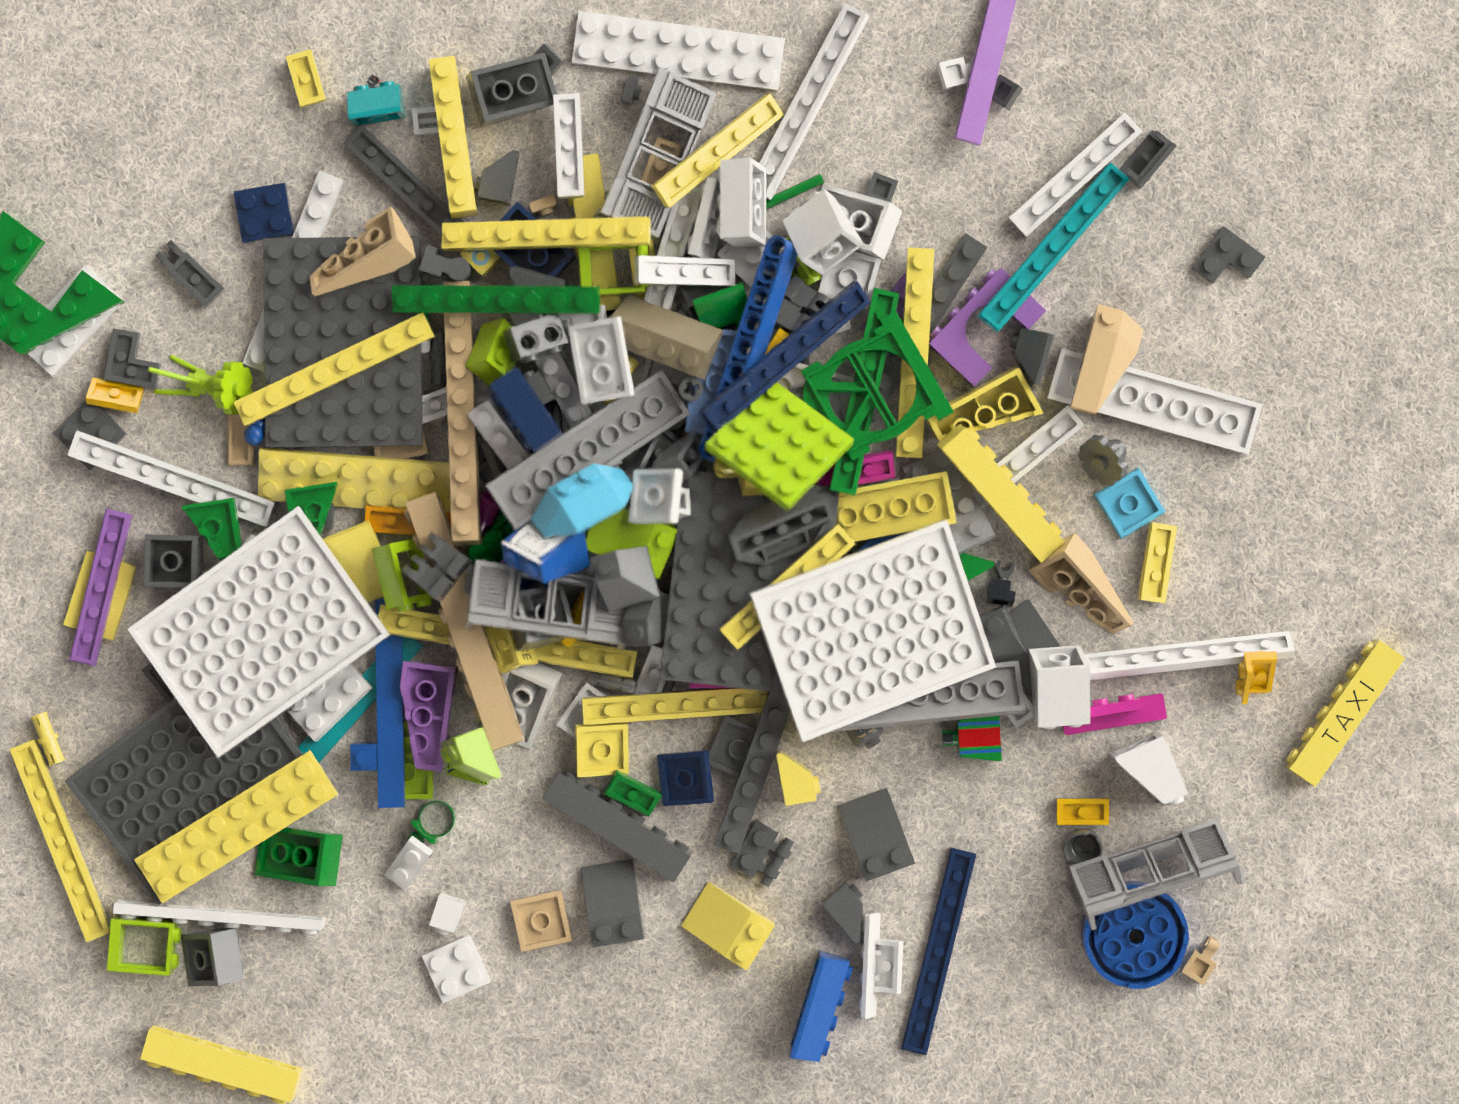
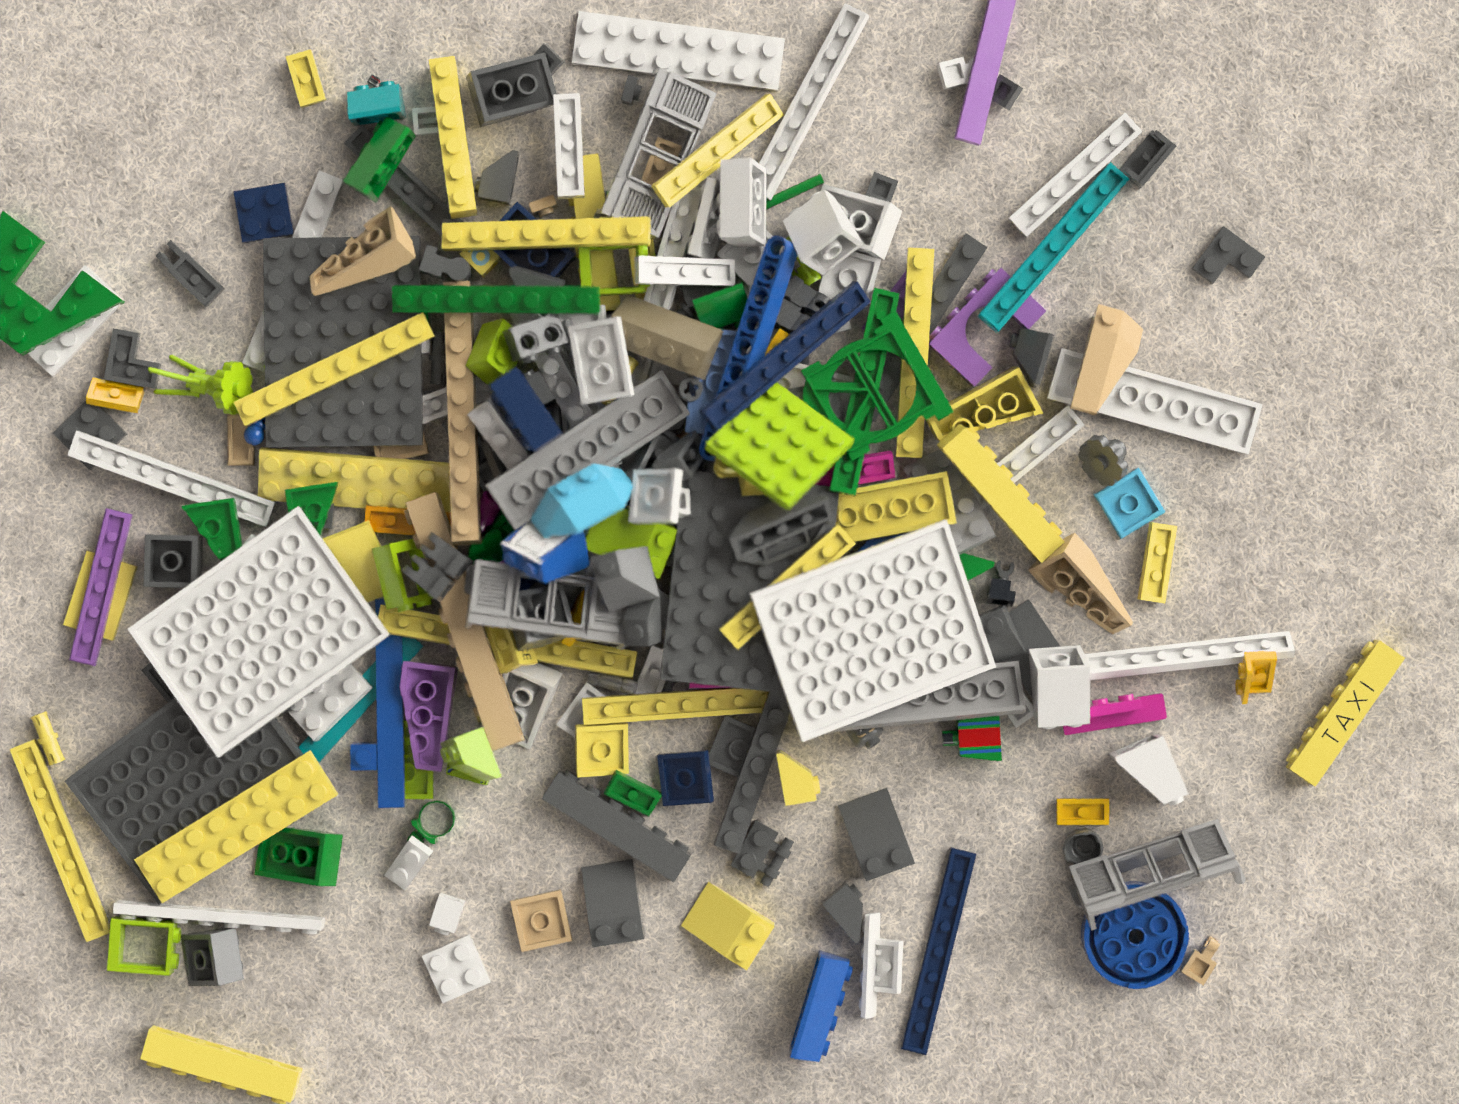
(379, 158): none -> green wedge

